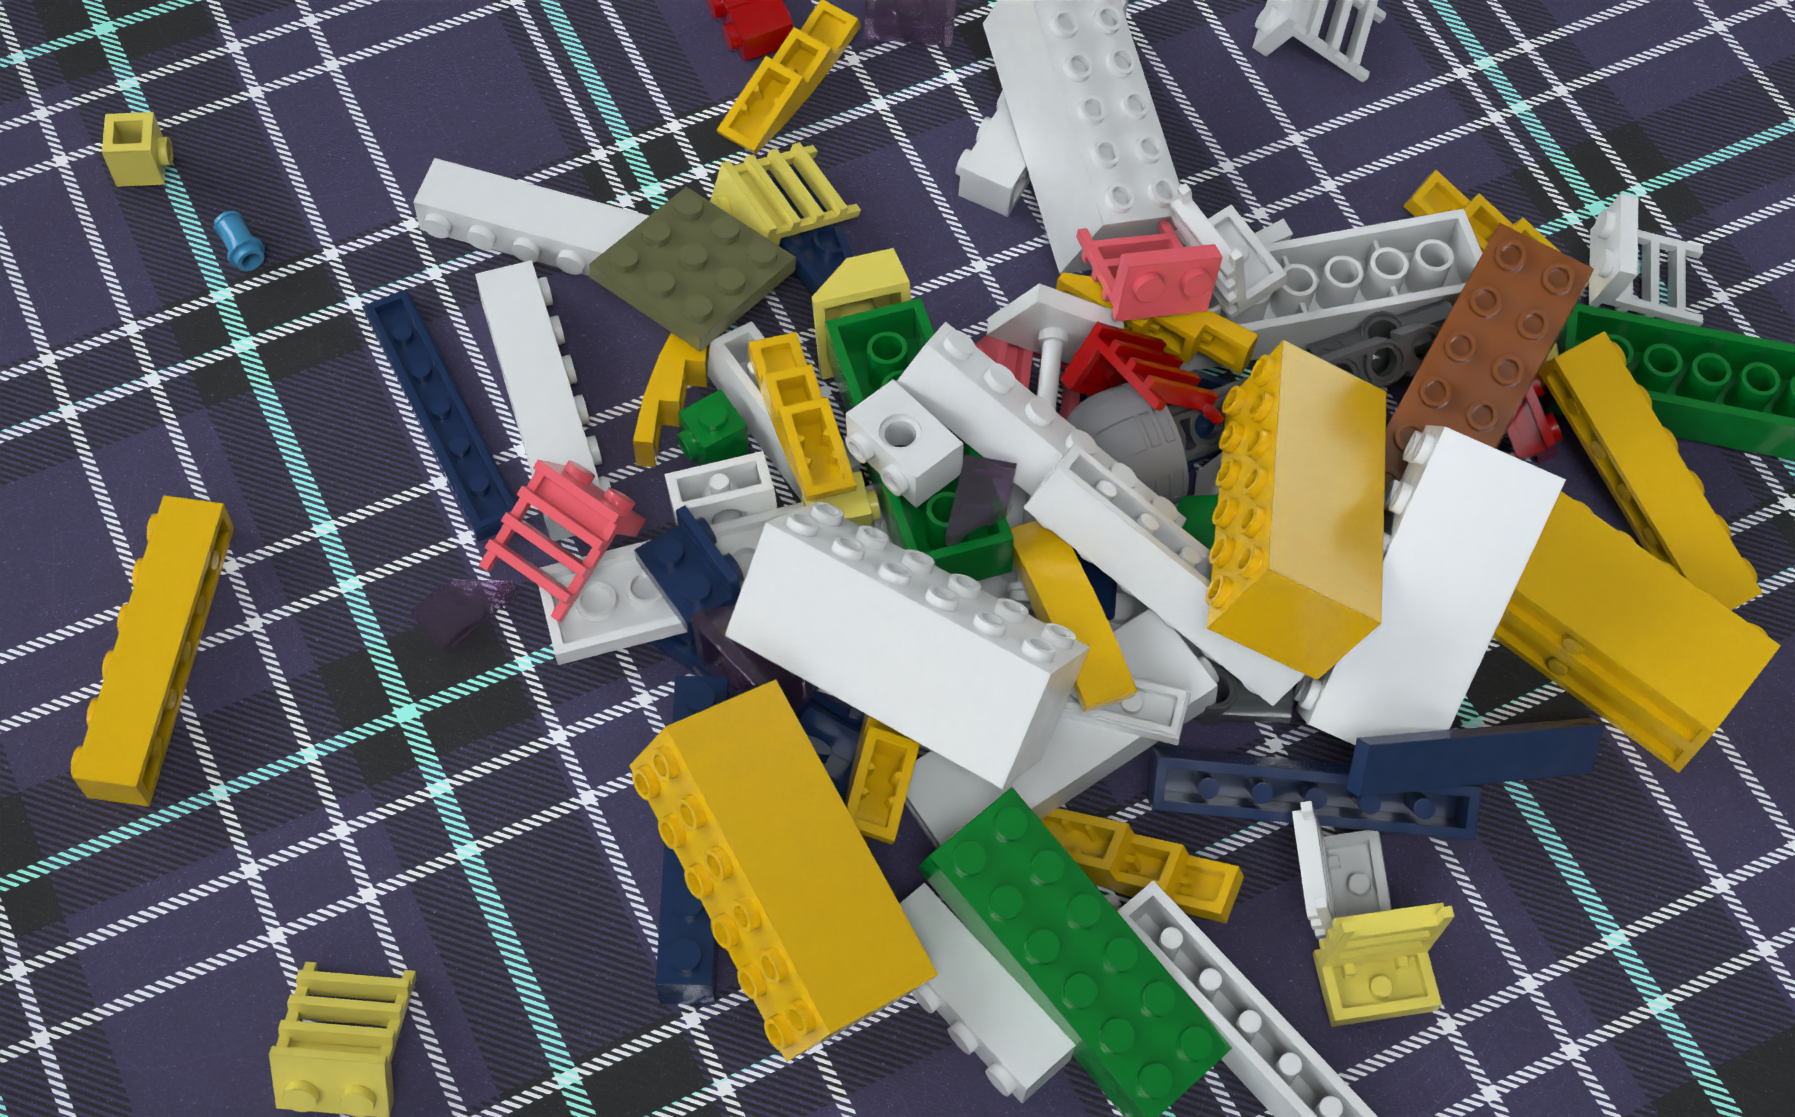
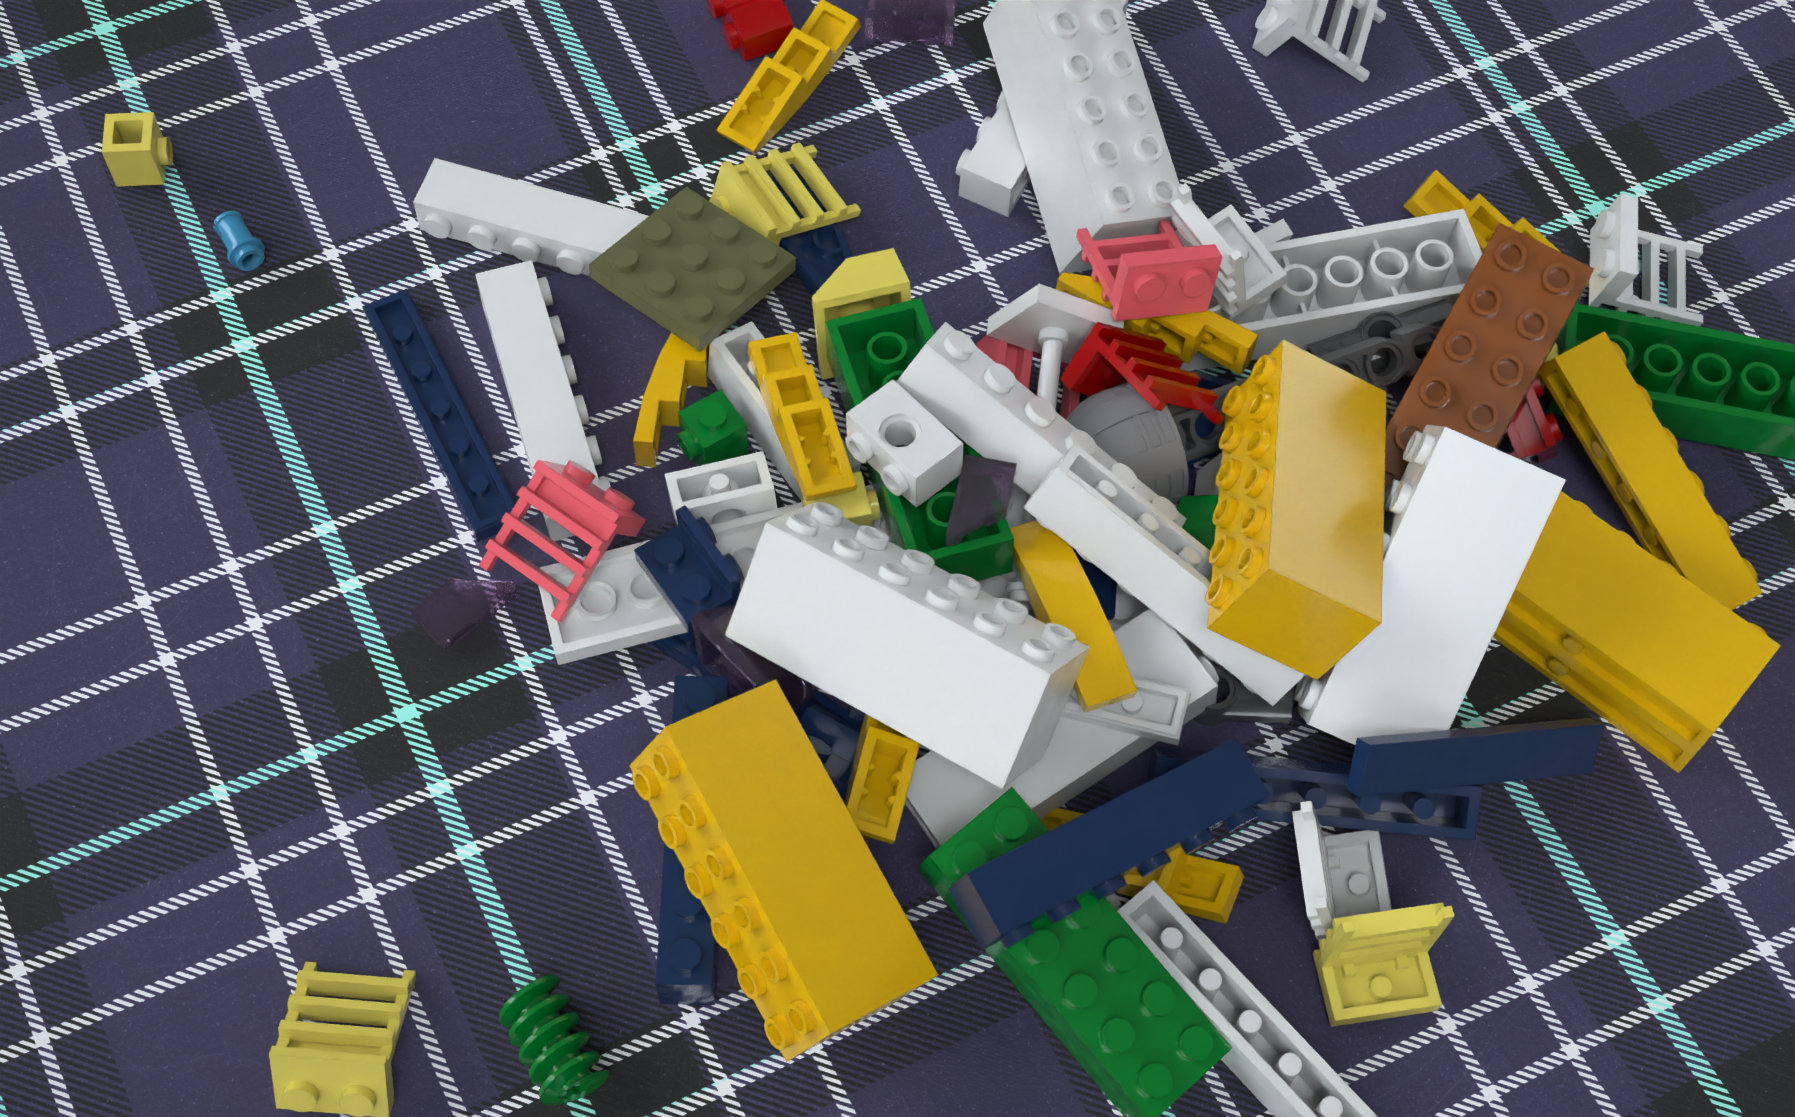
(153, 652): yellow brick -> none
(548, 1045): none -> green piece
(984, 1002): white brick -> none
(1108, 843): none -> dark blue brick

